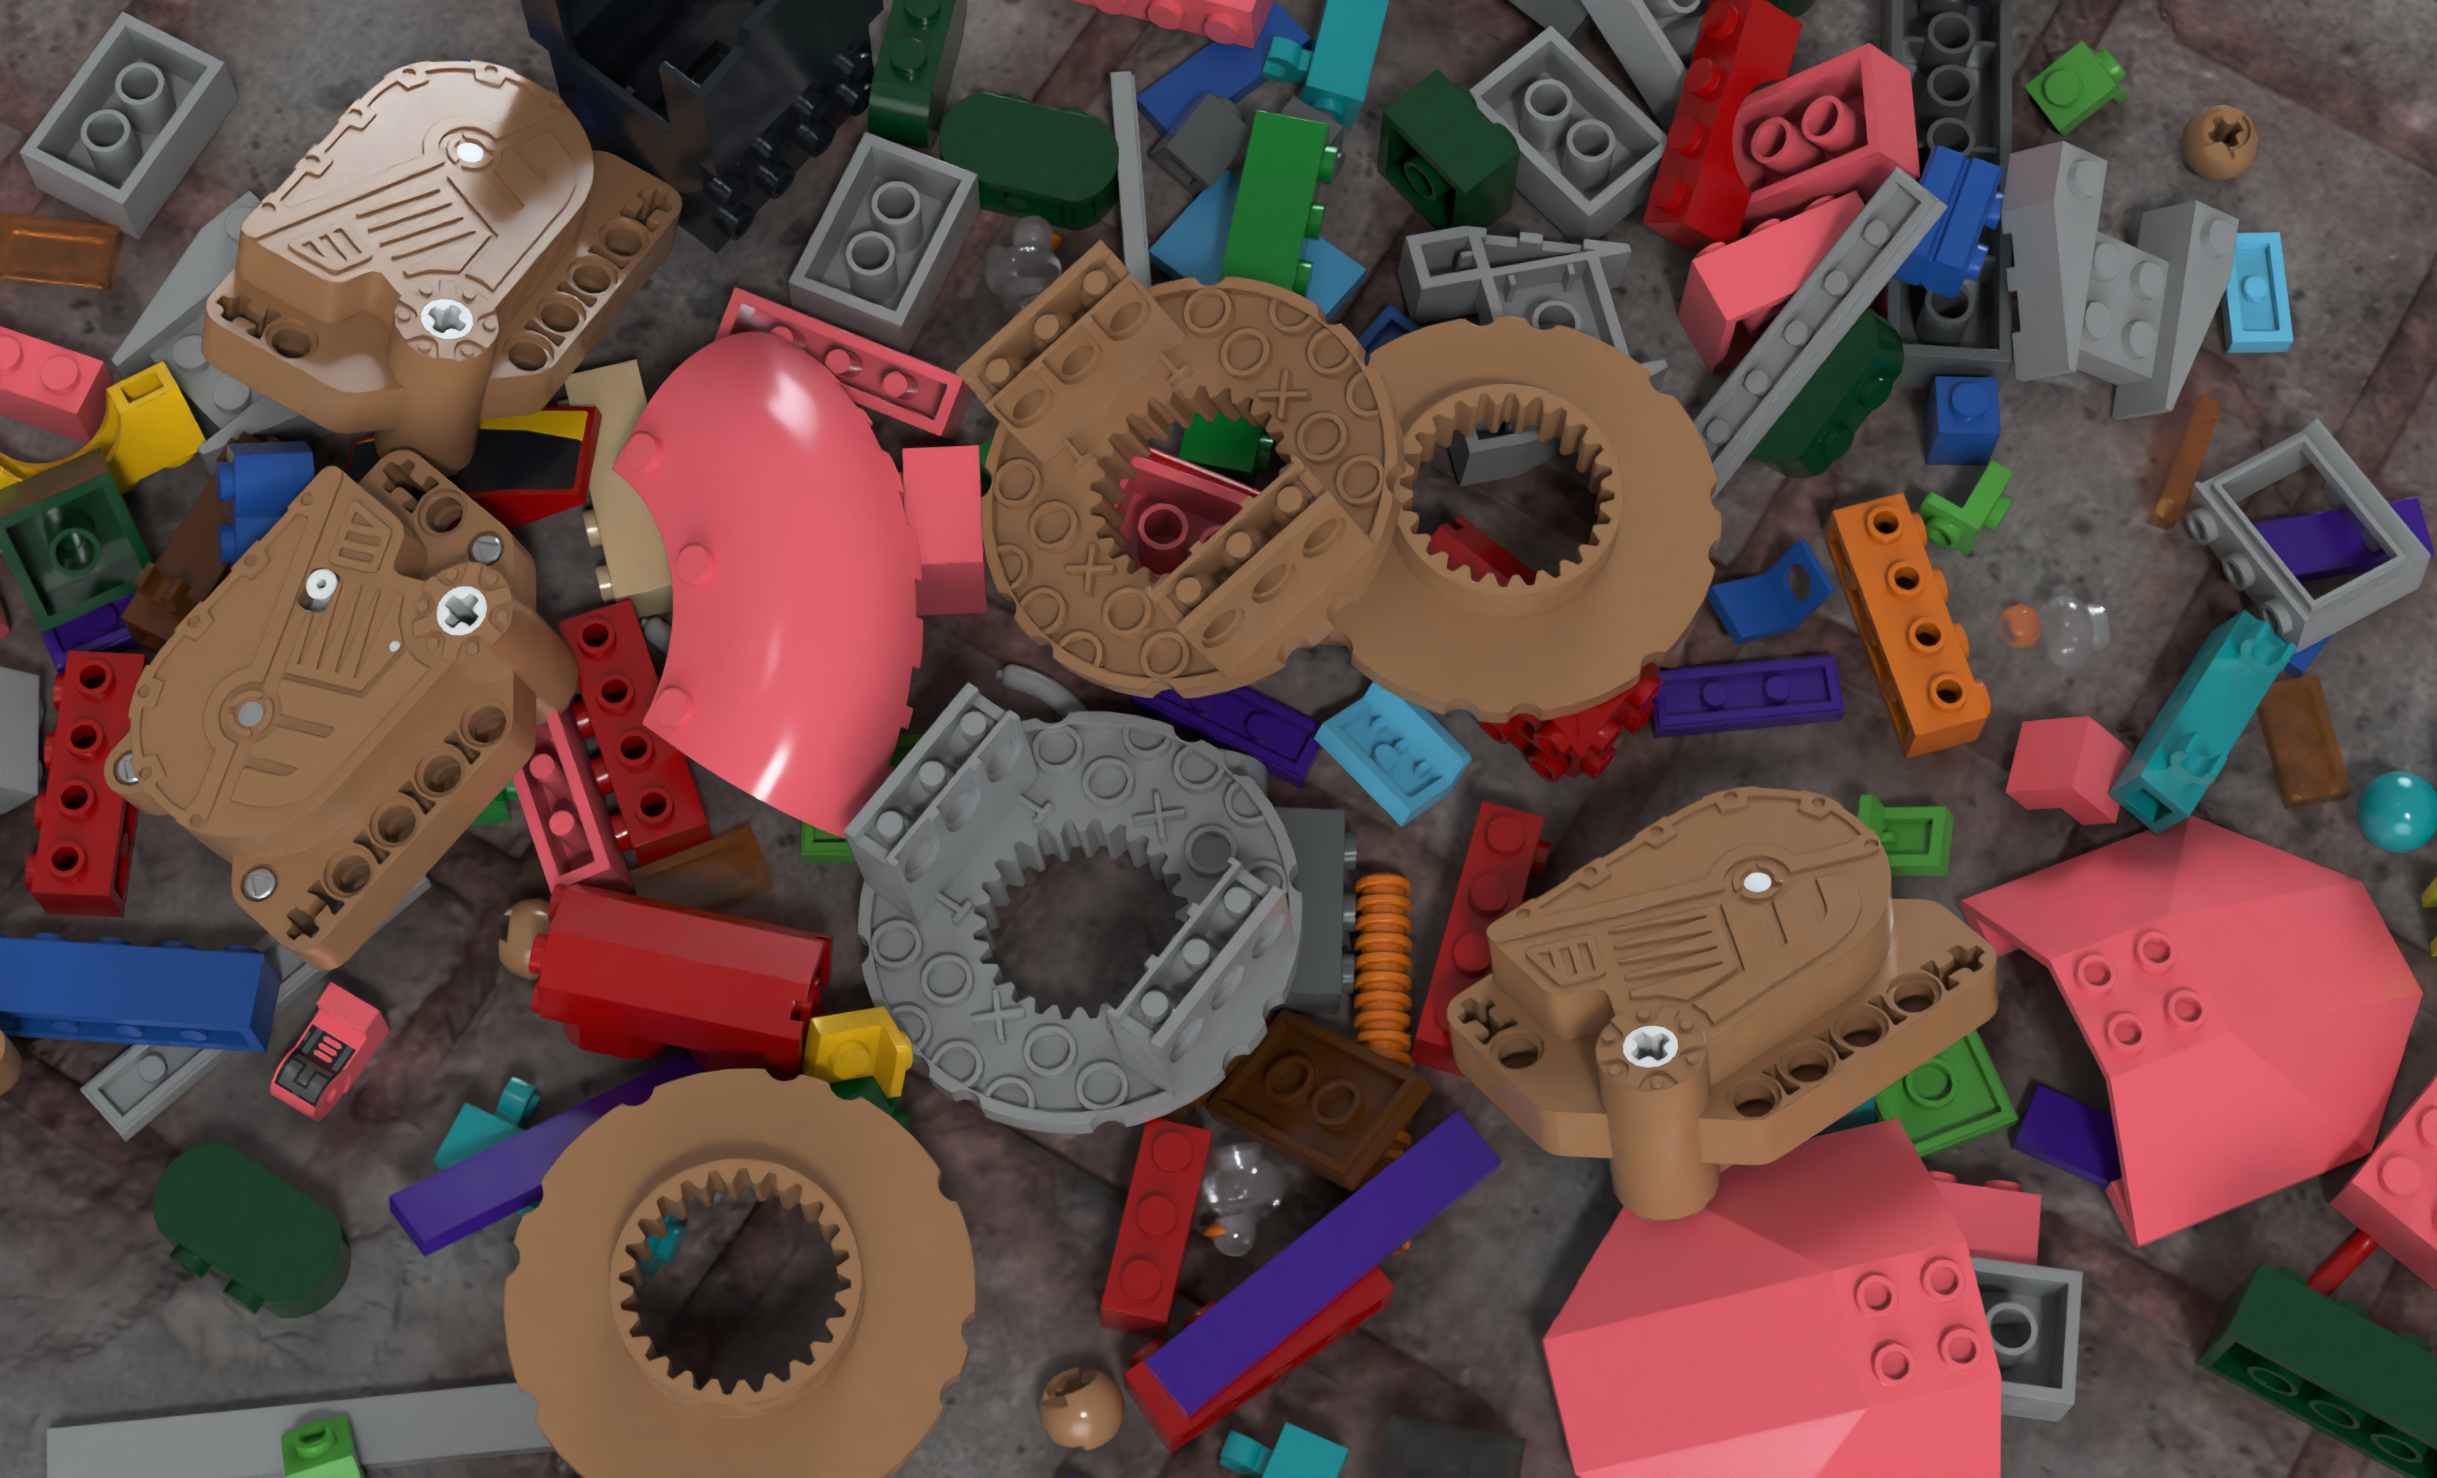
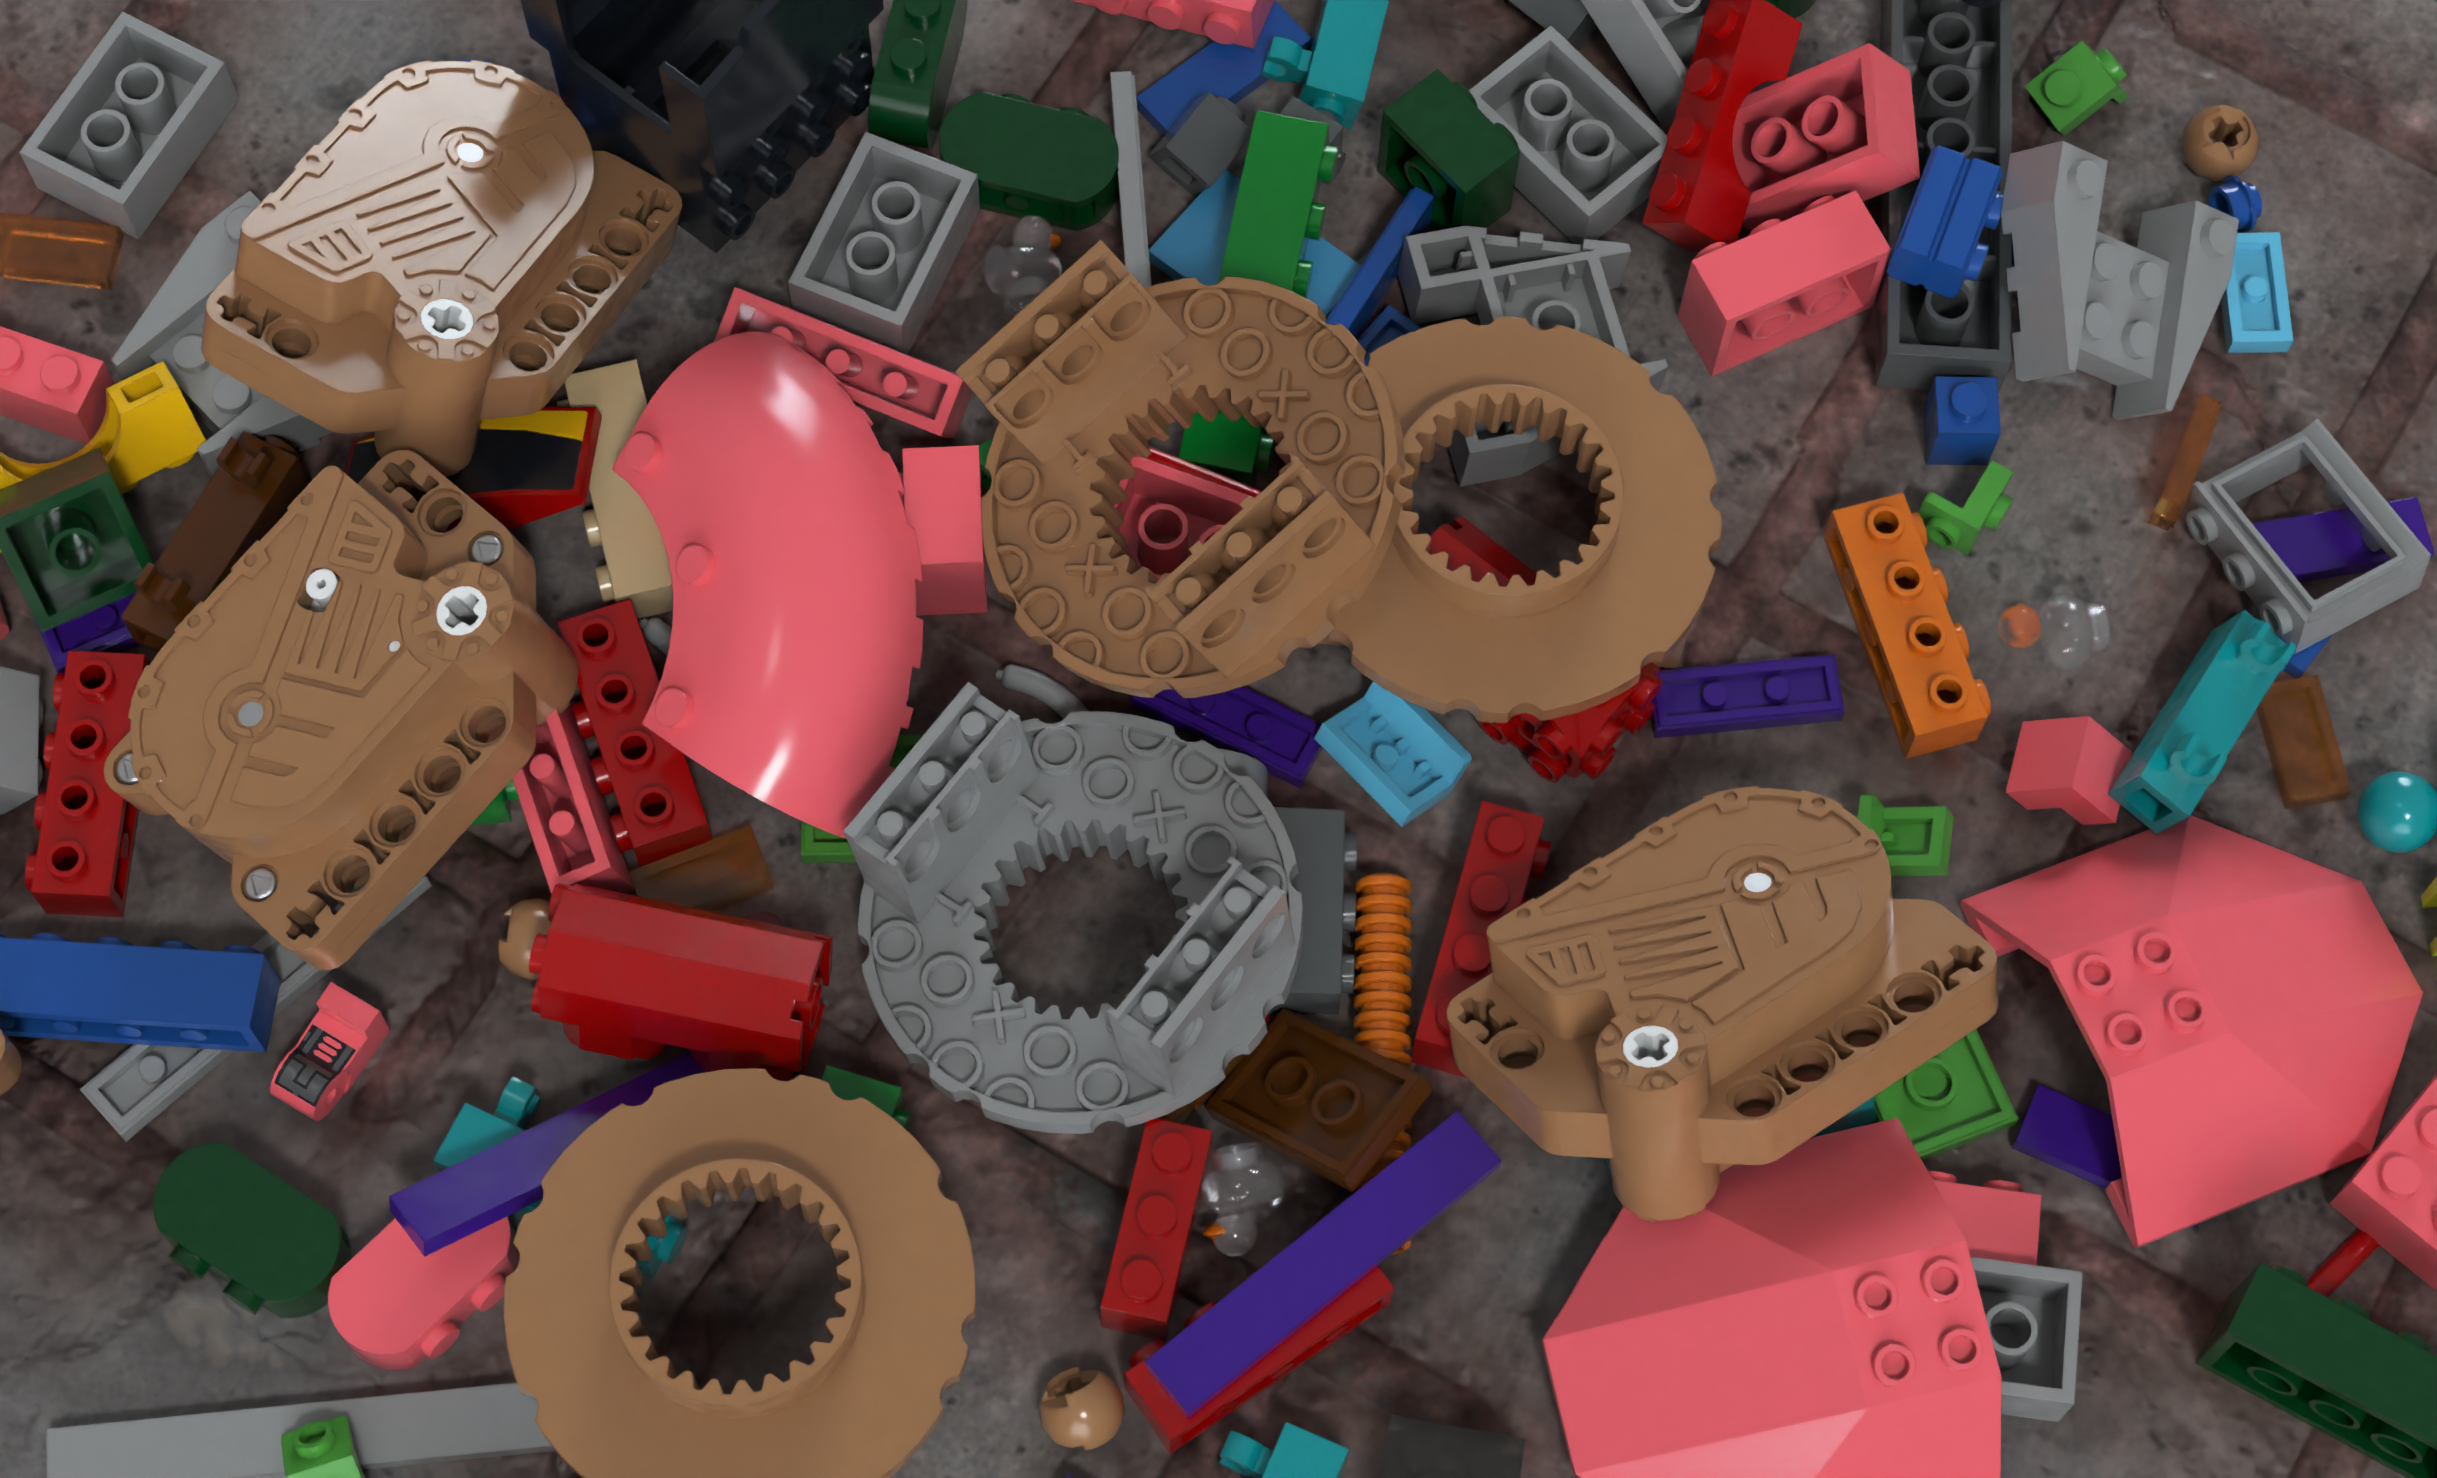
(259, 487): blue brick -> none
(408, 1306): none -> coral brick
(858, 1047): yellow bracket -> none
(1382, 263): none -> blue tile
(1765, 603): blue bracket -> none
(1815, 320): light grey tile -> none
(1835, 400): dark green brick -> none
(2237, 200): none -> blue plate

